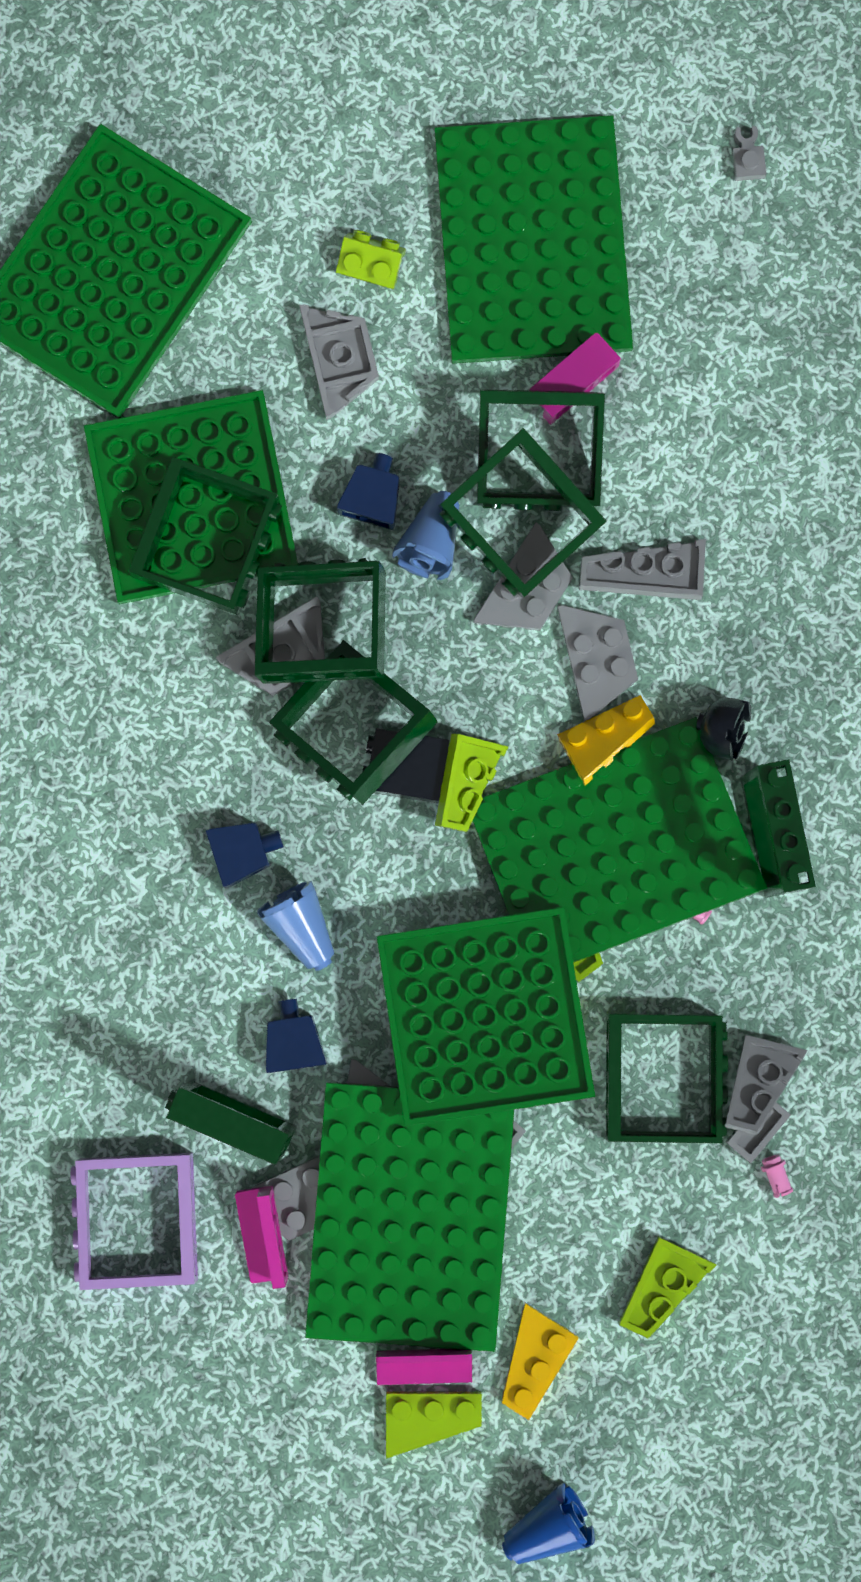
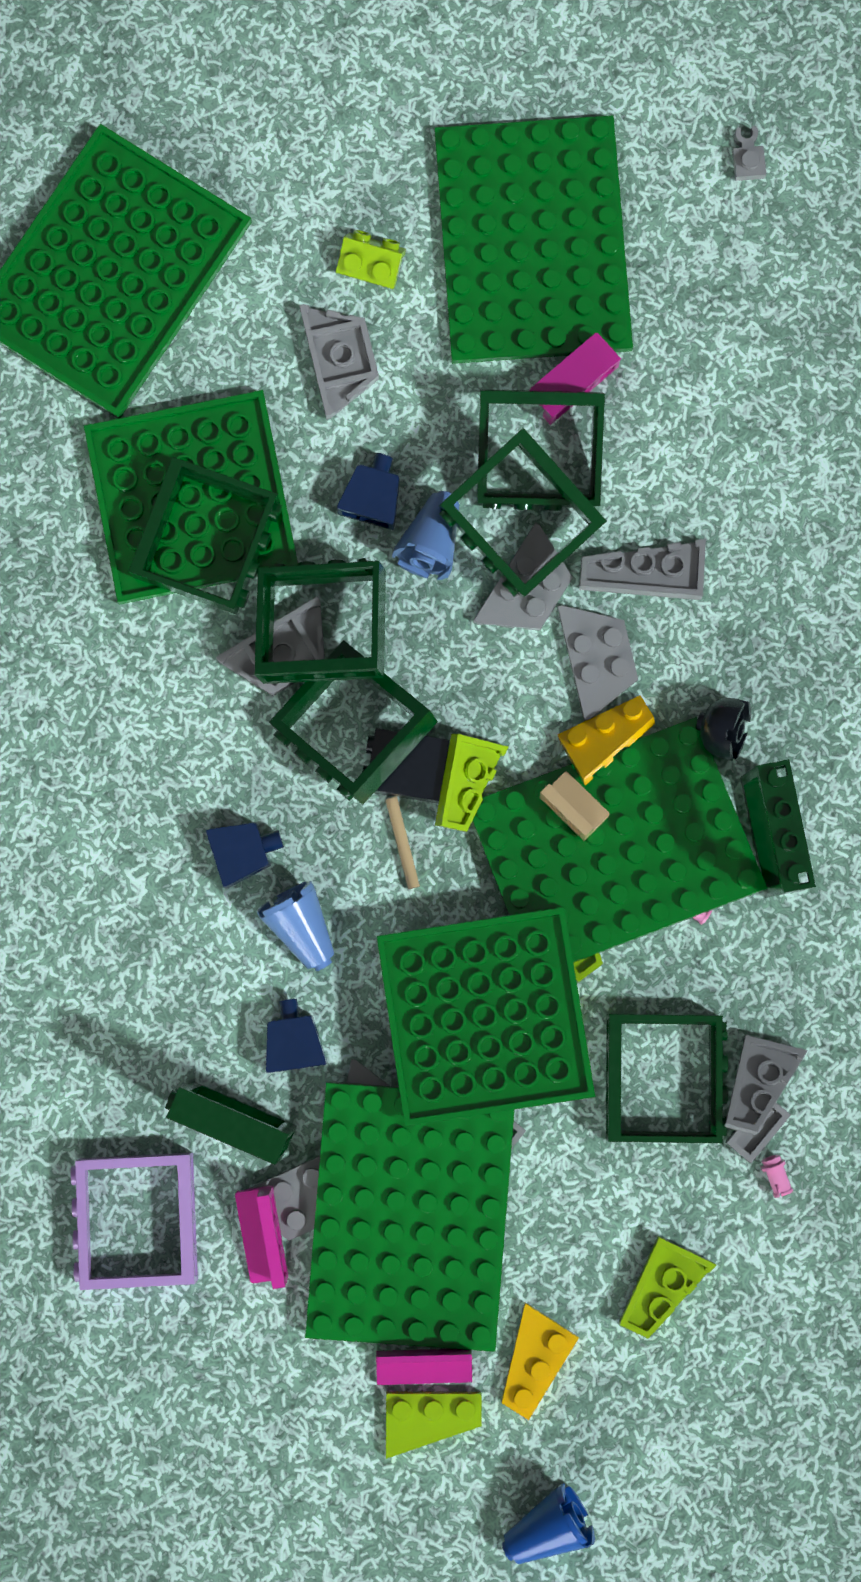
(402, 843): none -> tan bar
(574, 805): none -> tan panel

